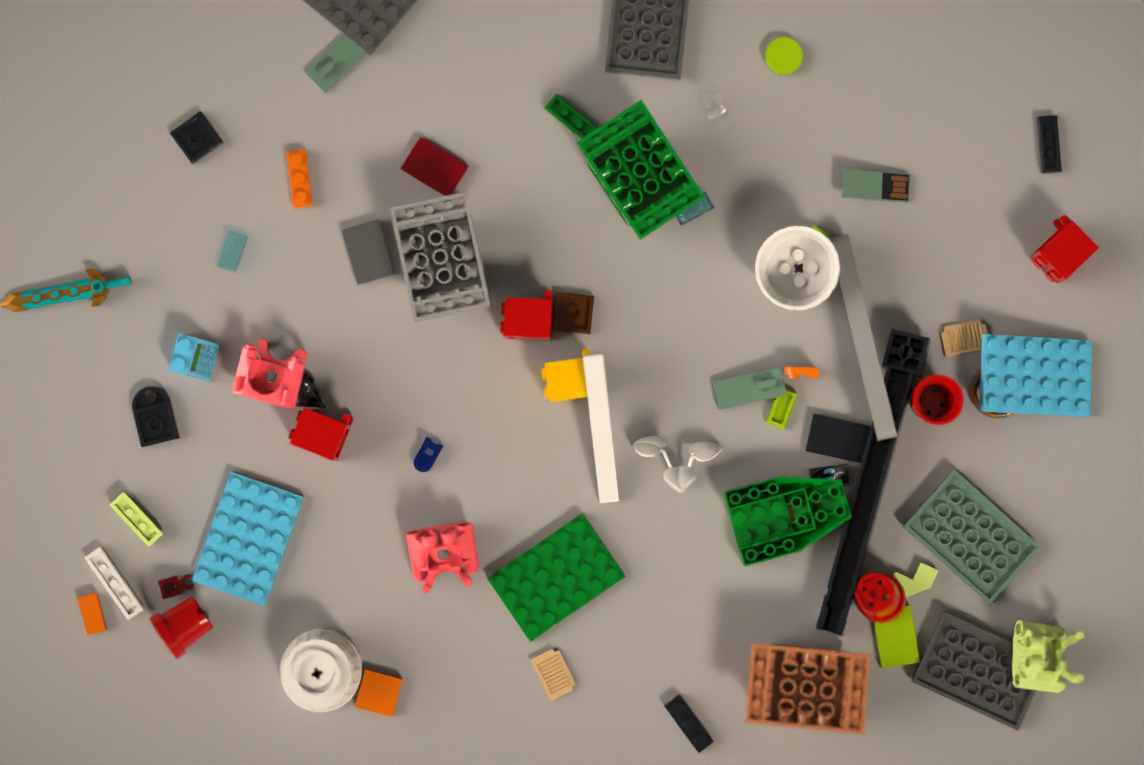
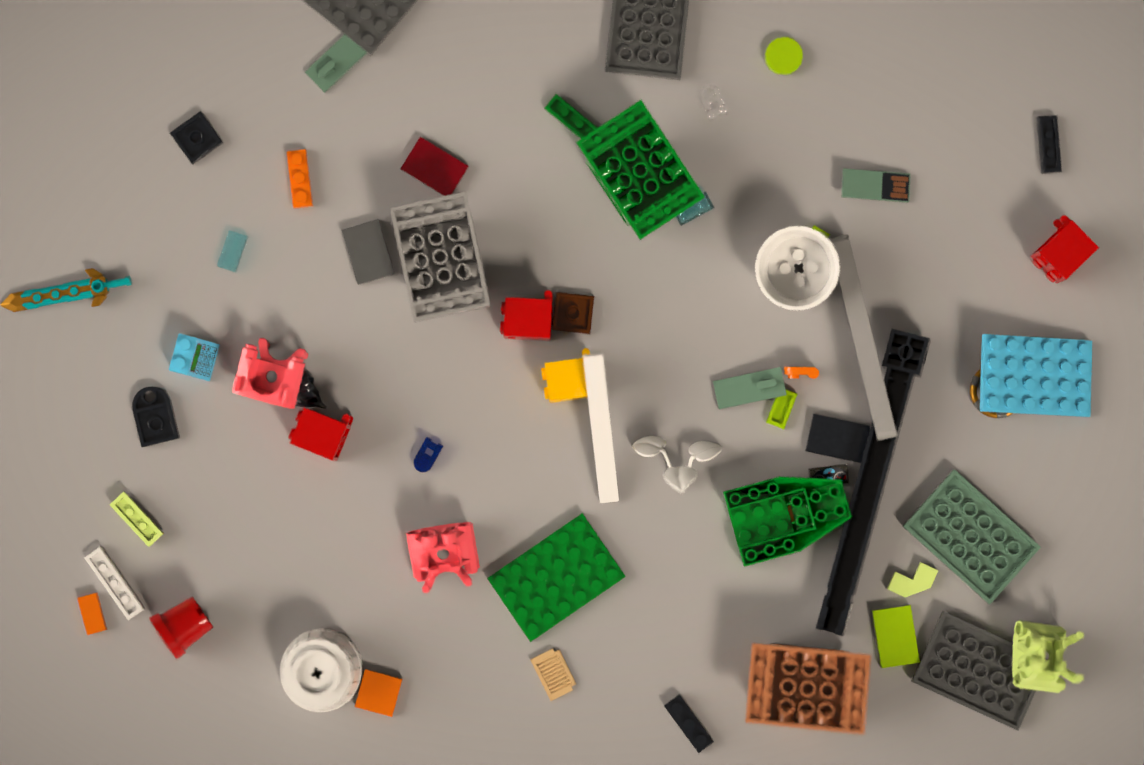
(172, 586): dark red plate -> none
(248, 538): medium azure plate -> none
(883, 610): red piece -> none
(945, 391): red piece -> none
(963, 337): tan window -> none

